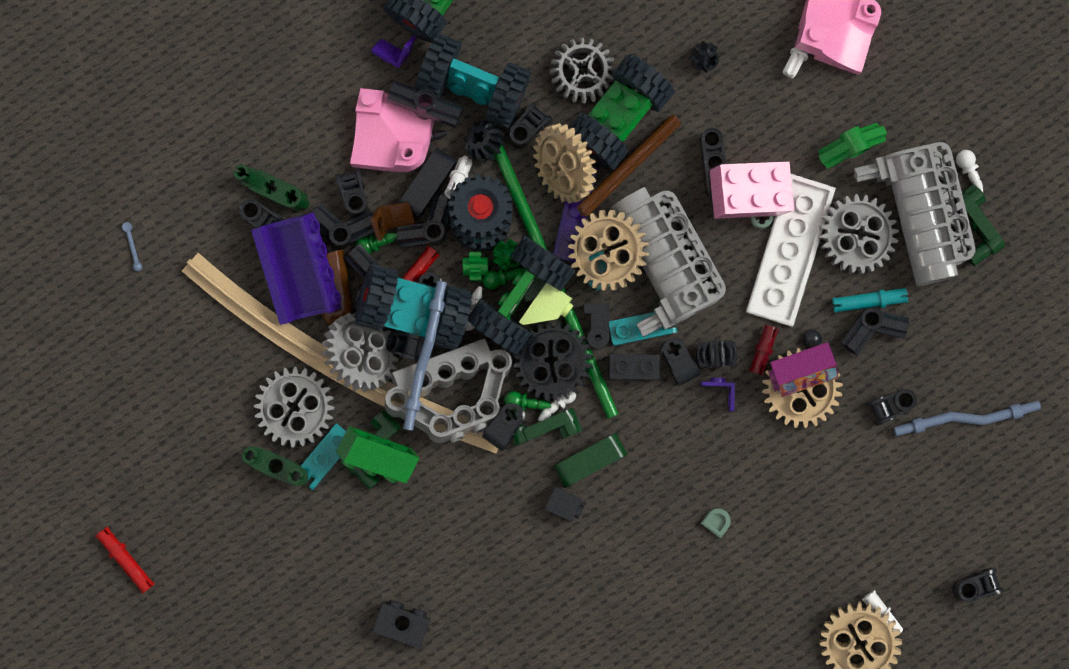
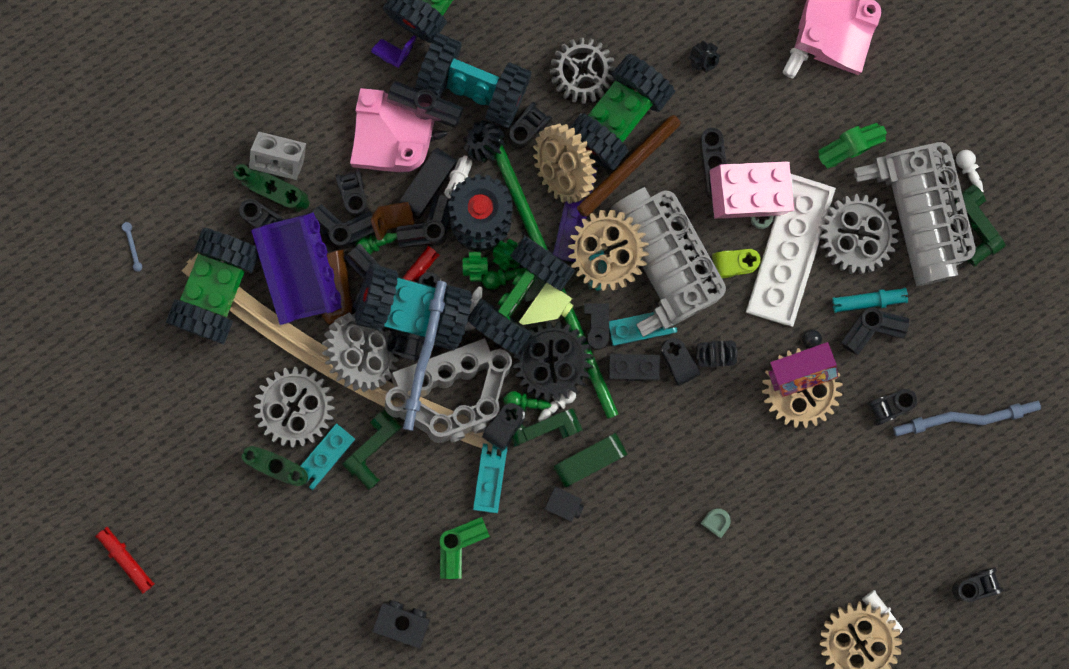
(212, 285): none -> plate
(277, 155): none -> light grey brick
(377, 455): green brick -> none
(452, 557): none -> green piece
(489, 480): none -> teal hinge
(720, 382): dark purple bracket -> none
(730, 262): none -> lime piece
(763, 349): dark red pin -> none

